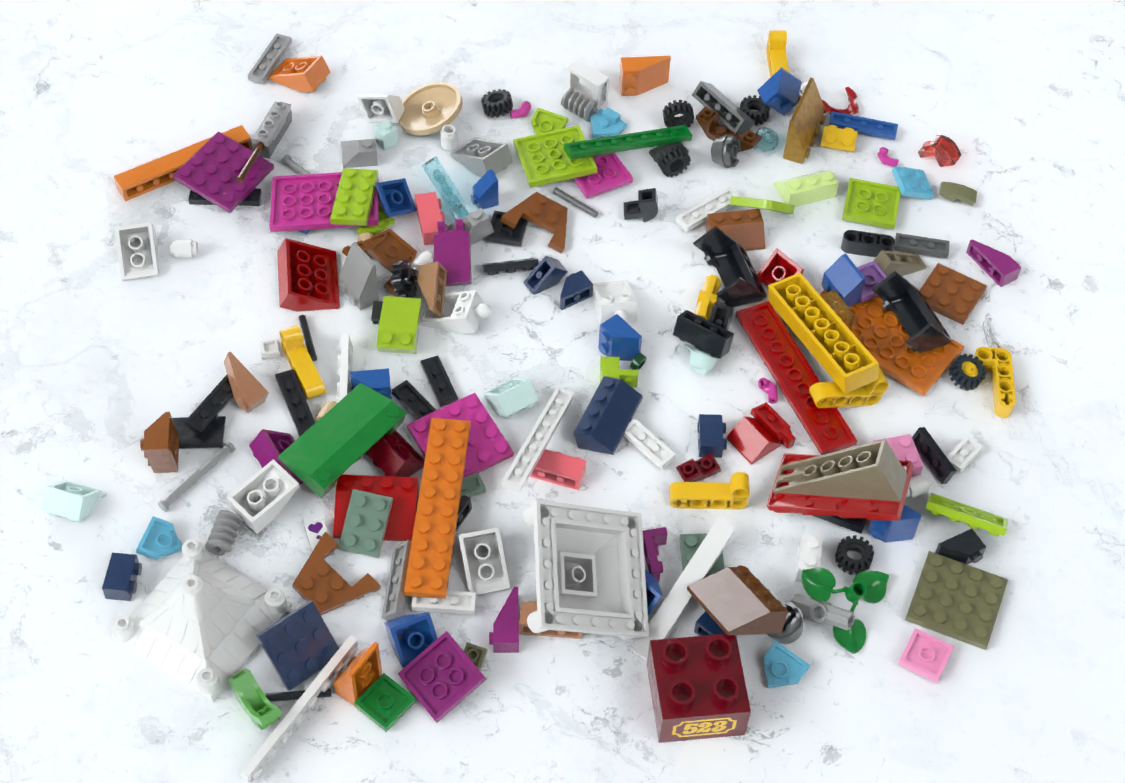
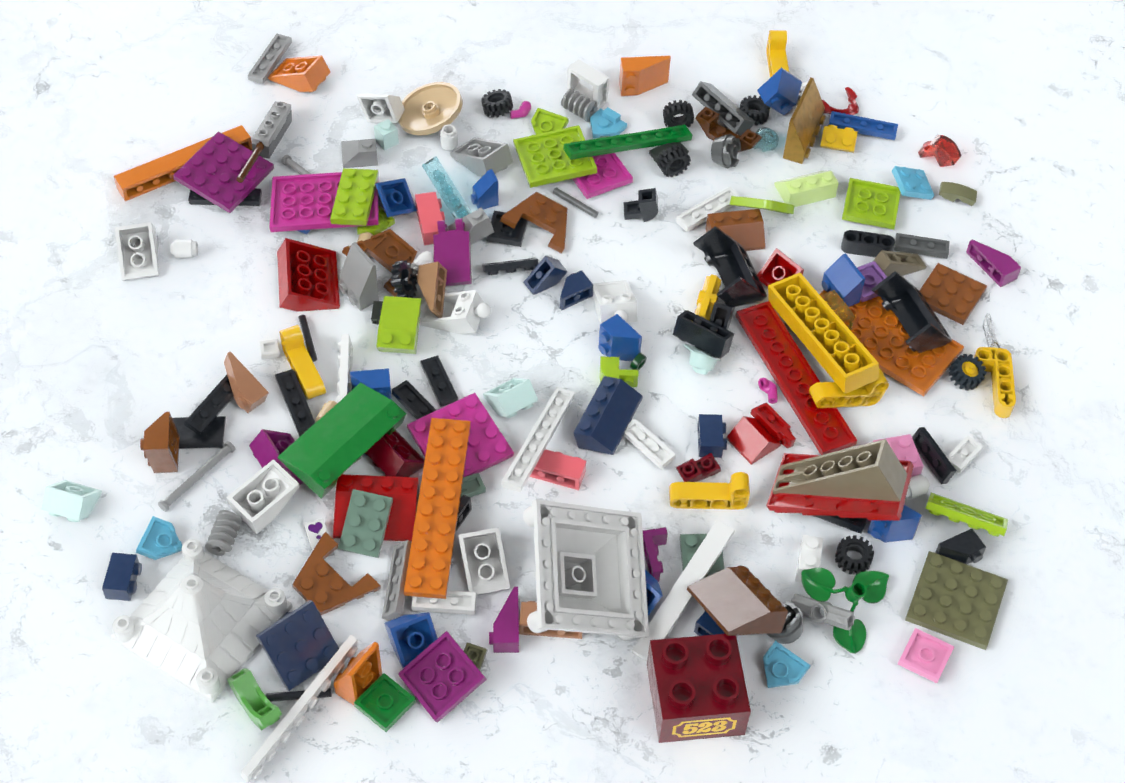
(885, 159): dark pink arm -> none

